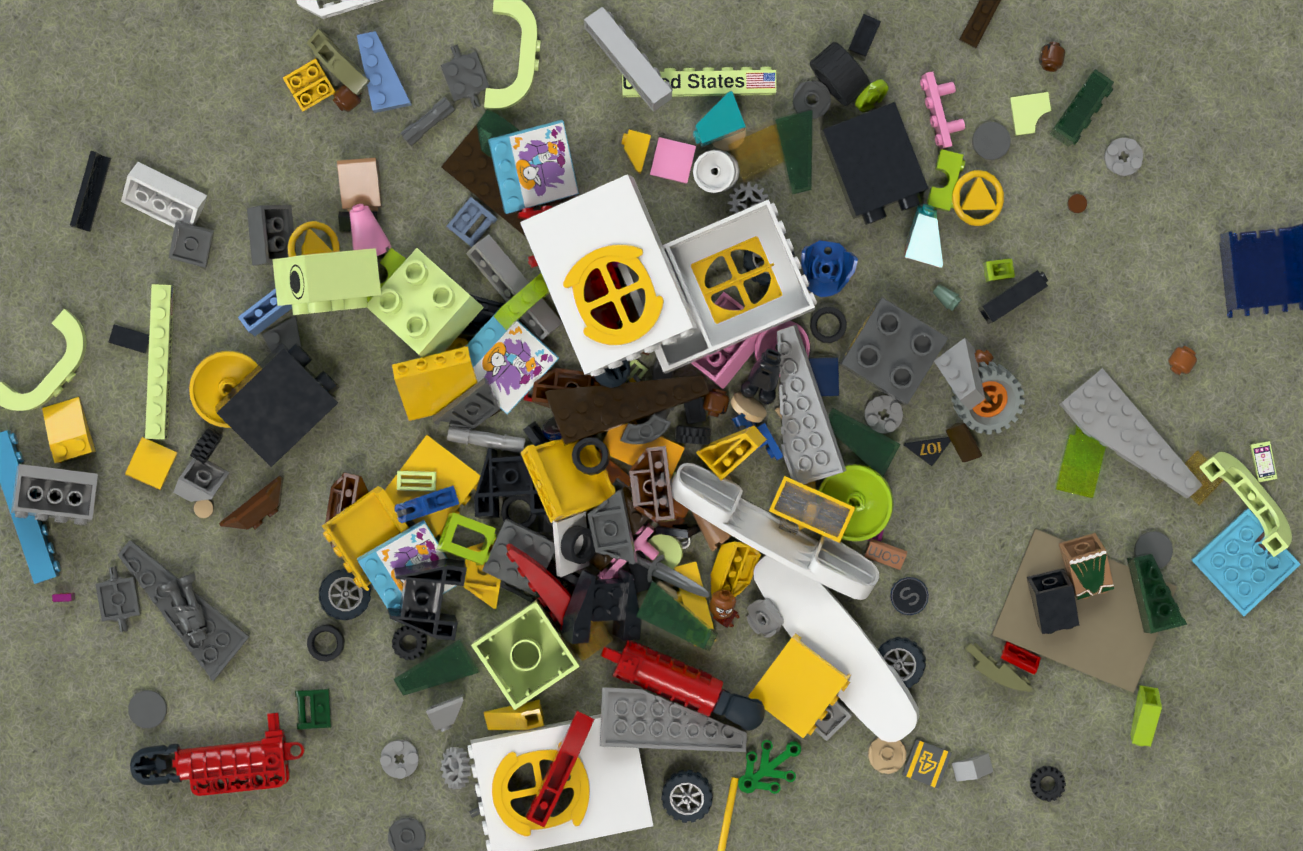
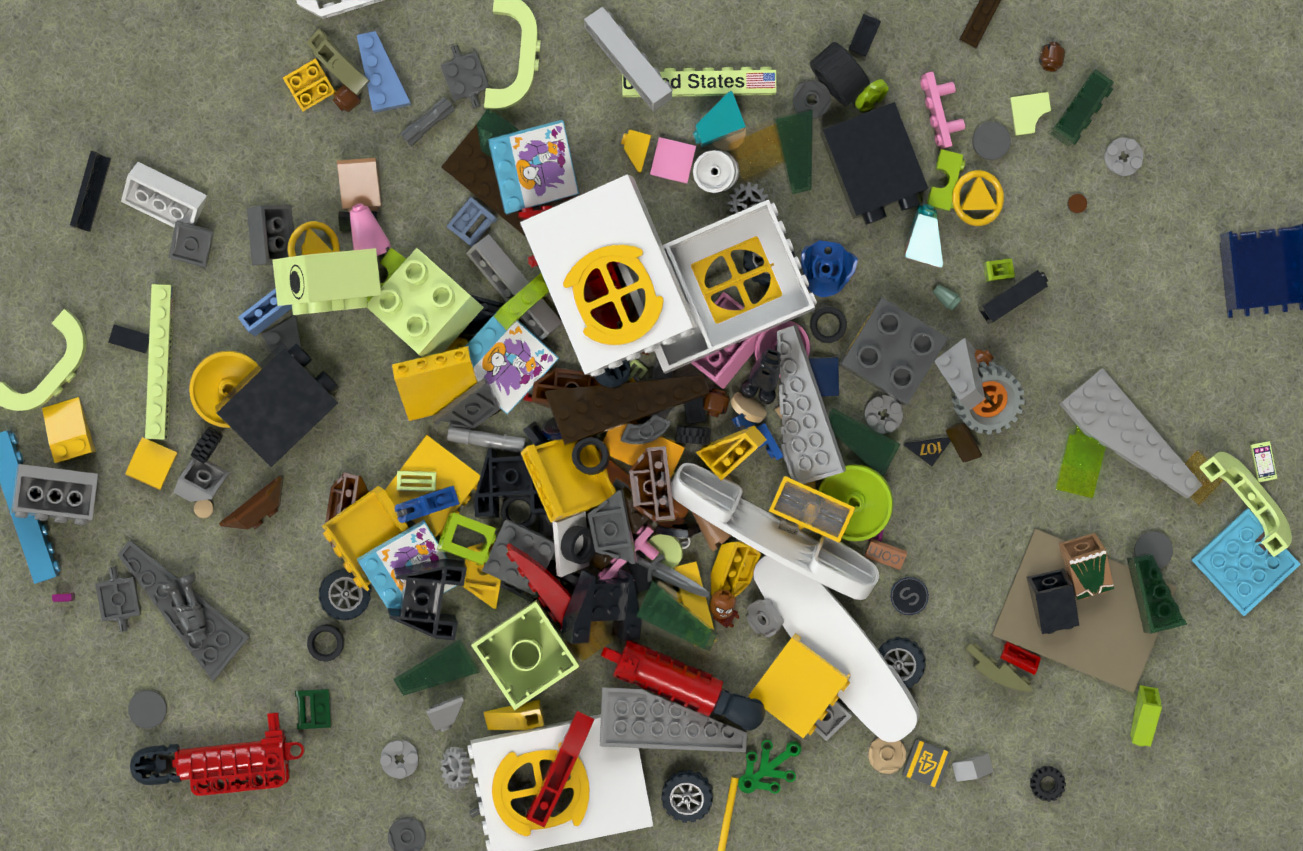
(401, 651): black tyre -> none
(1182, 360): dark orange head -> none

